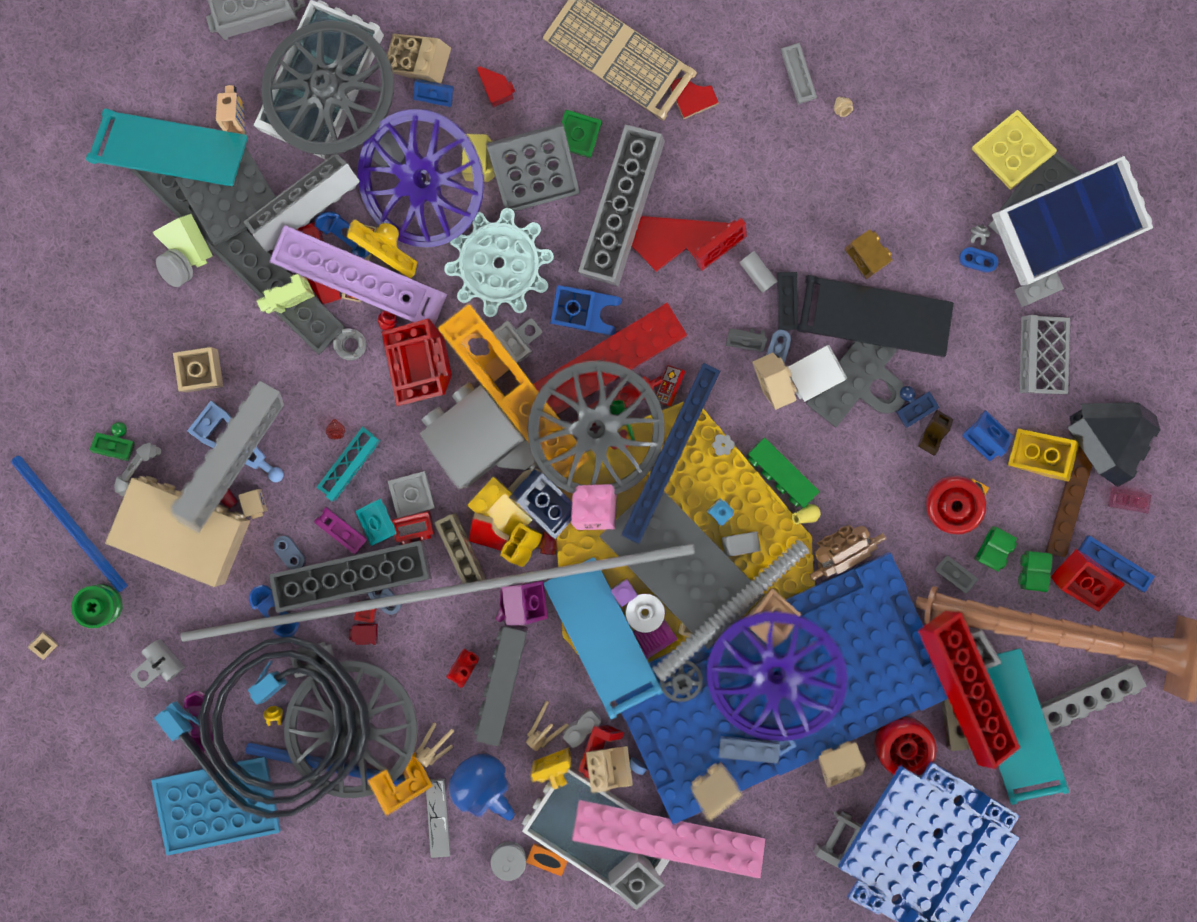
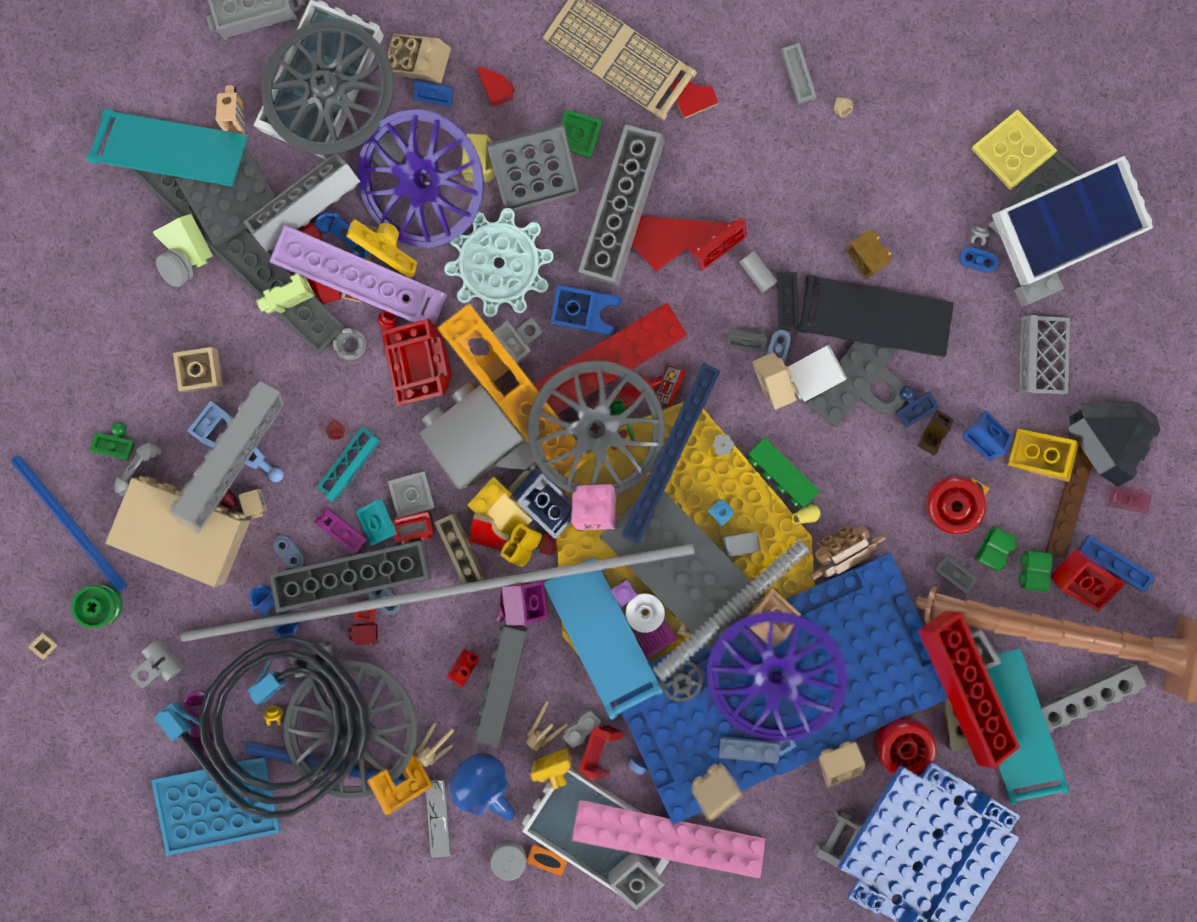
(610, 768): tan window -> none

